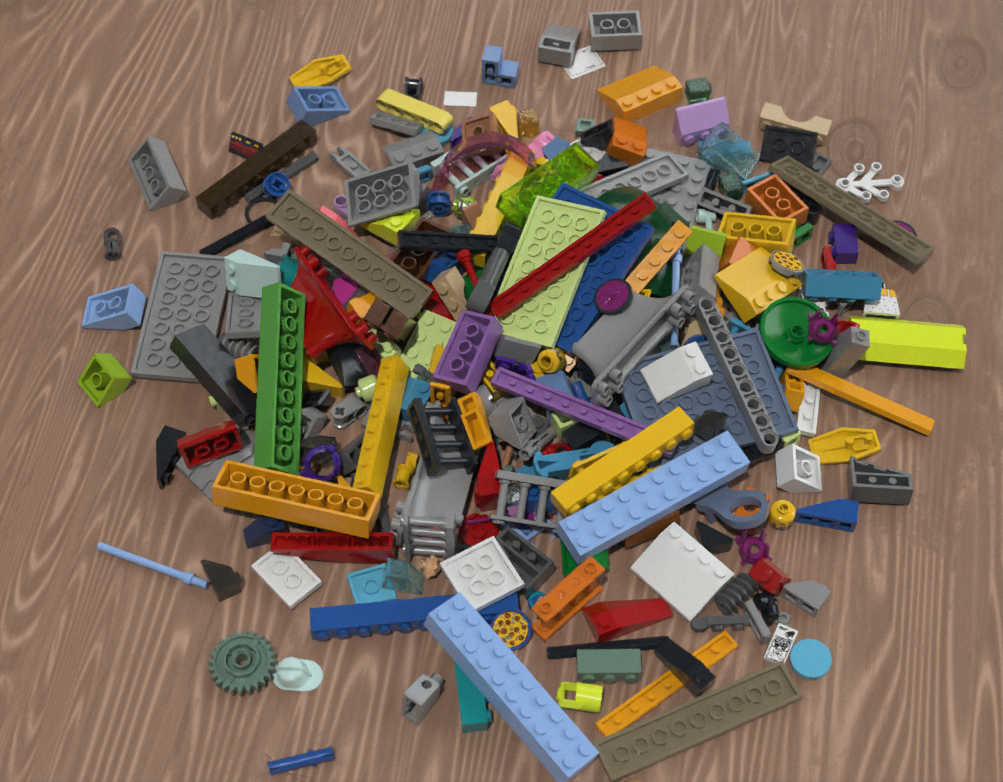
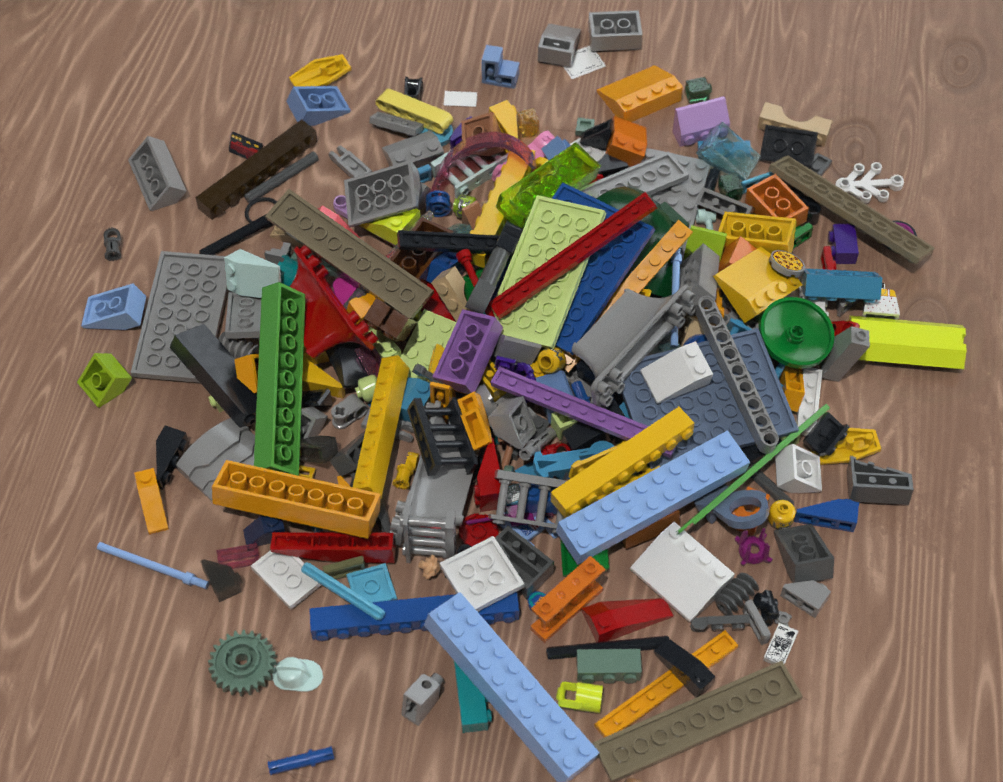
(151, 501): none -> light orange slope
(210, 443): red slope -> none
(238, 553): none -> clear pink tile
(276, 185): blue wheel -> none
(309, 473): dark purple piece -> none
(340, 569): none -> olive tile
(343, 591): none -> medium azure axle
(402, 576): clear light blue slope -> none
(512, 627): tile -> none
(613, 296): magenta wheel -> none
(709, 424): clear smoke slope -> none
(712, 539): black slope -> none
(754, 468): none -> bright green piece
(768, 575): red torso -> none
(770, 487): none -> dark grey axle
(804, 554): none -> dark grey slope
(810, 659): medium azure tile -> none
(817, 322): magenta piece -> none
(825, 435): none -> black bracket
(864, 398): light orange tile -> none

